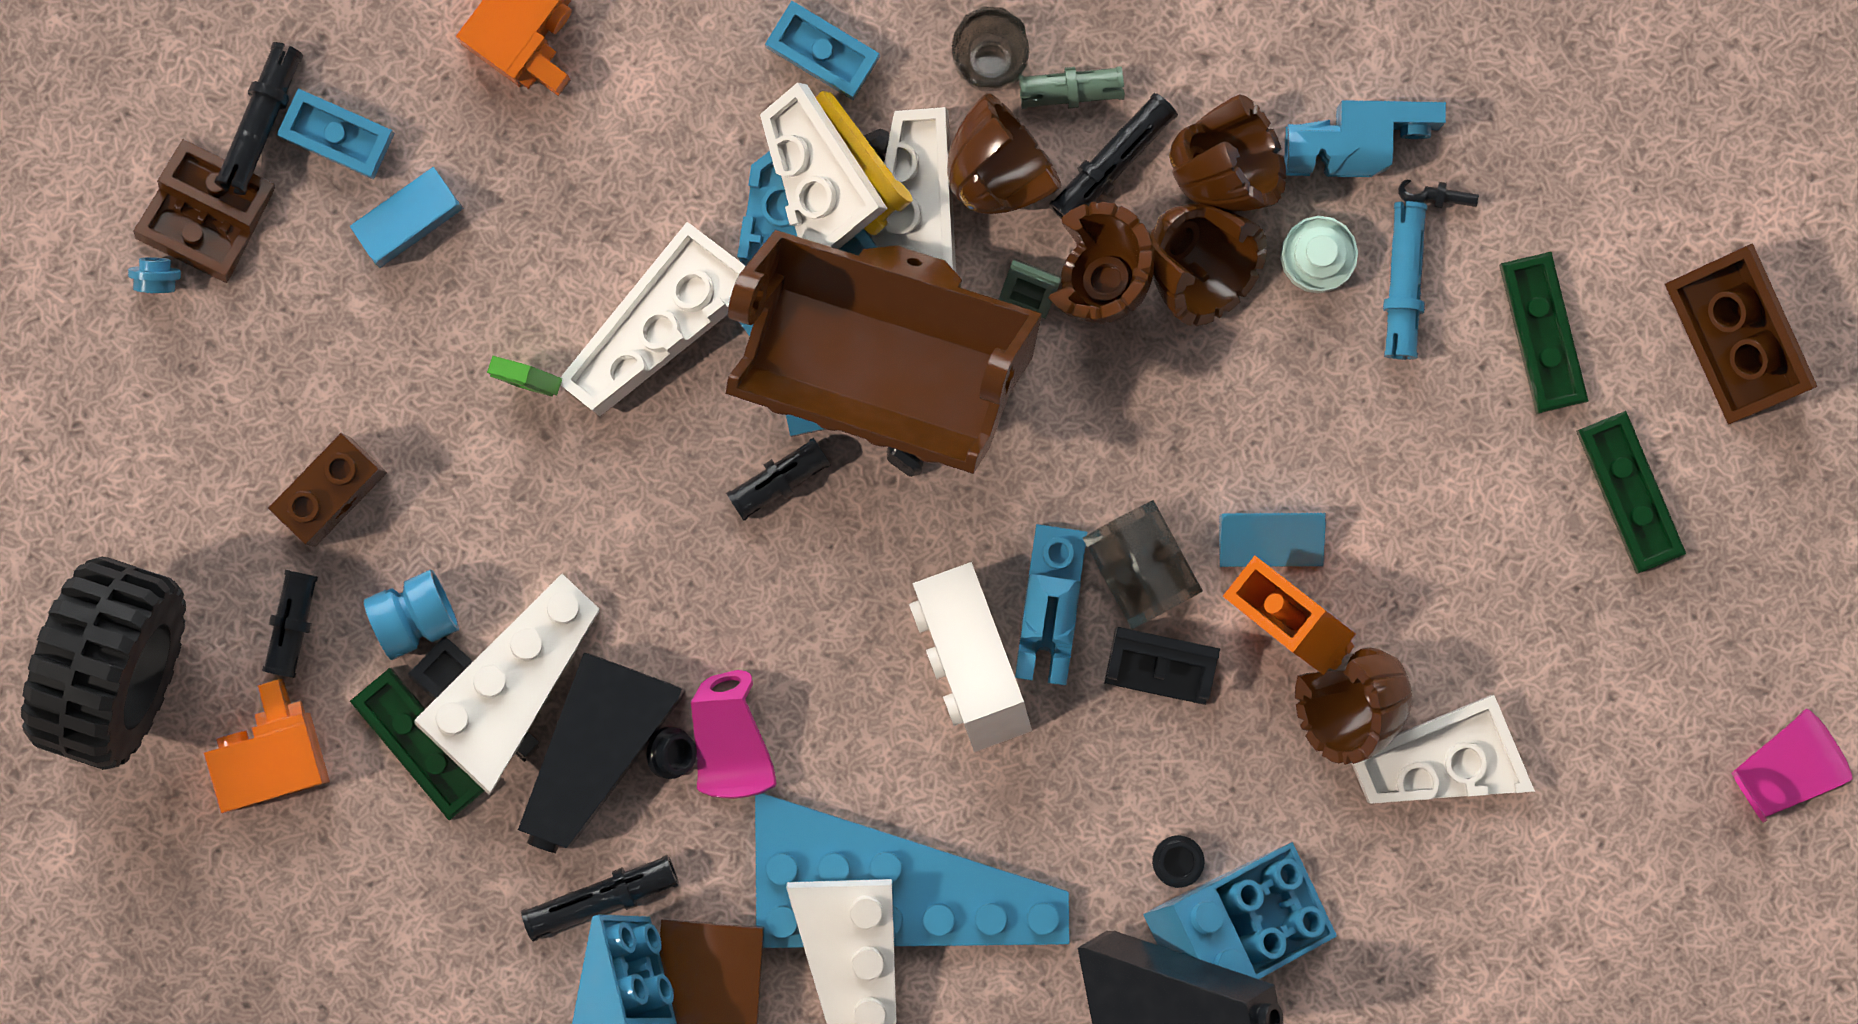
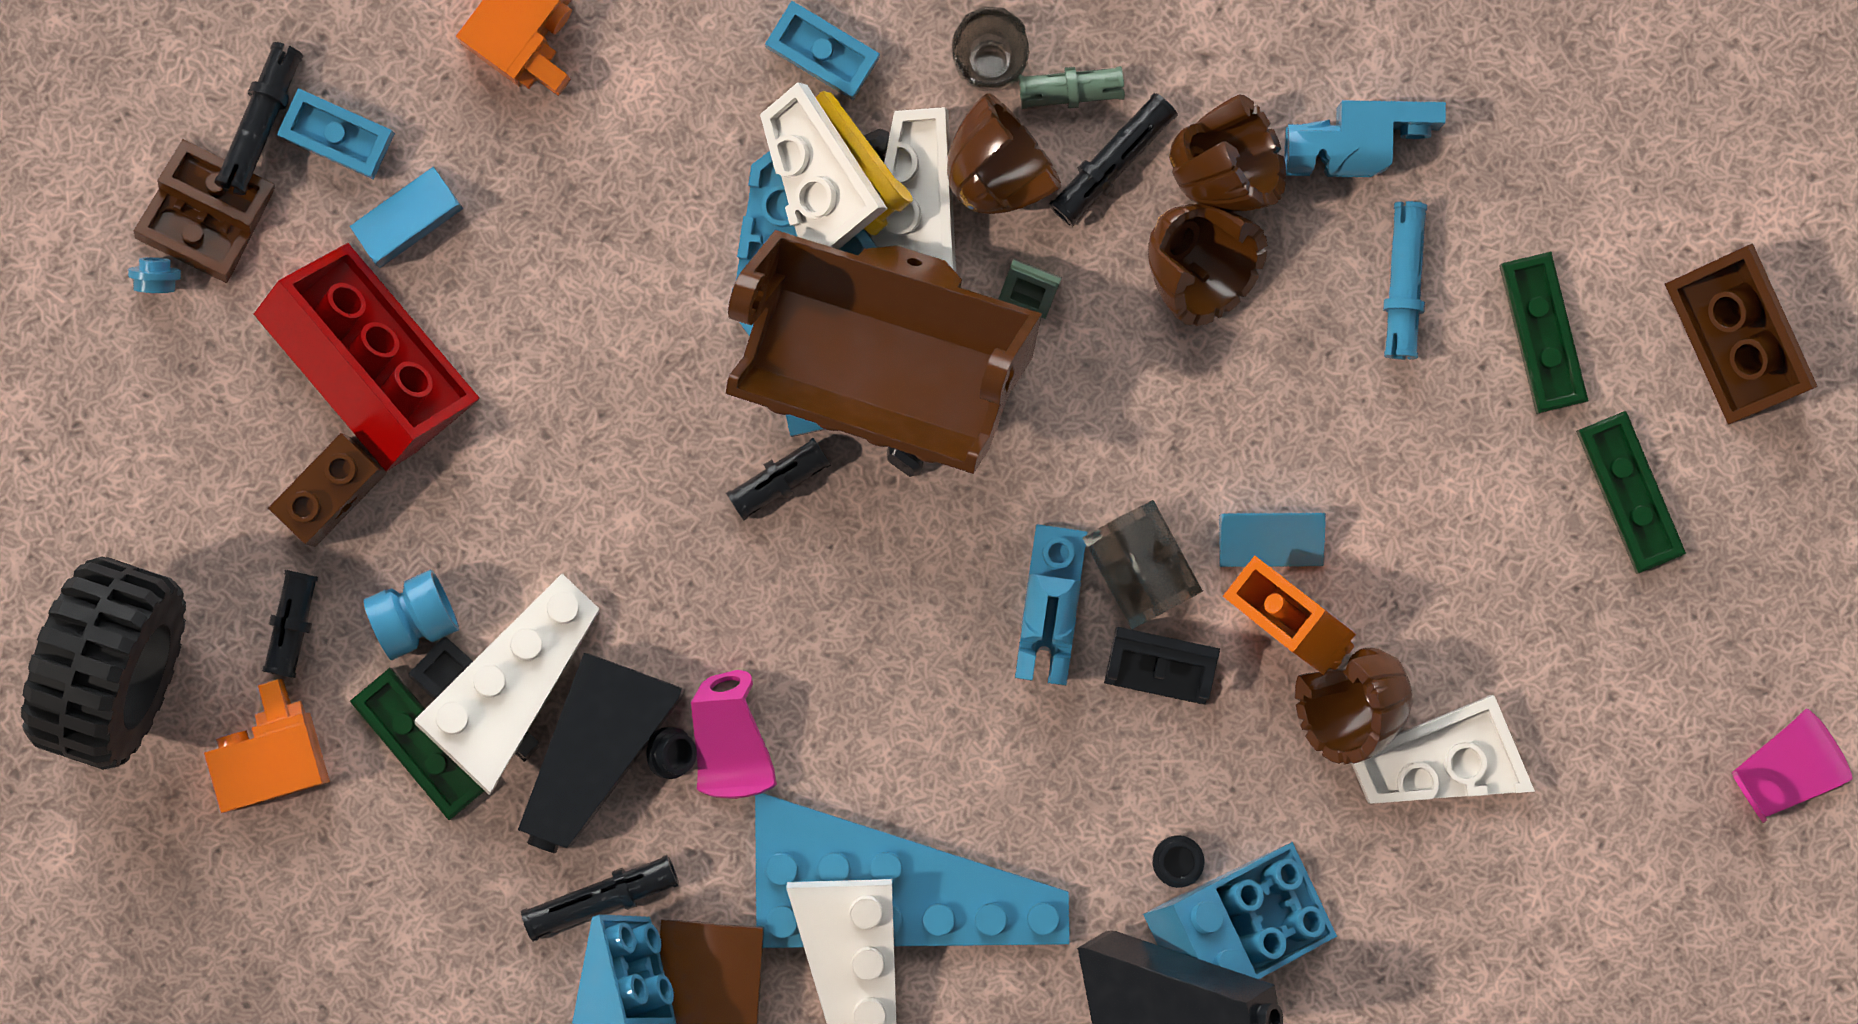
(365, 355): none -> red slope
(524, 376): bright green tile -> none
(659, 318): white wing -> none
(970, 657): white wedge -> none
(1108, 267): reddish brown hair -> none
(1319, 254): light aqua plate -> none
(1439, 195): black hand -> none

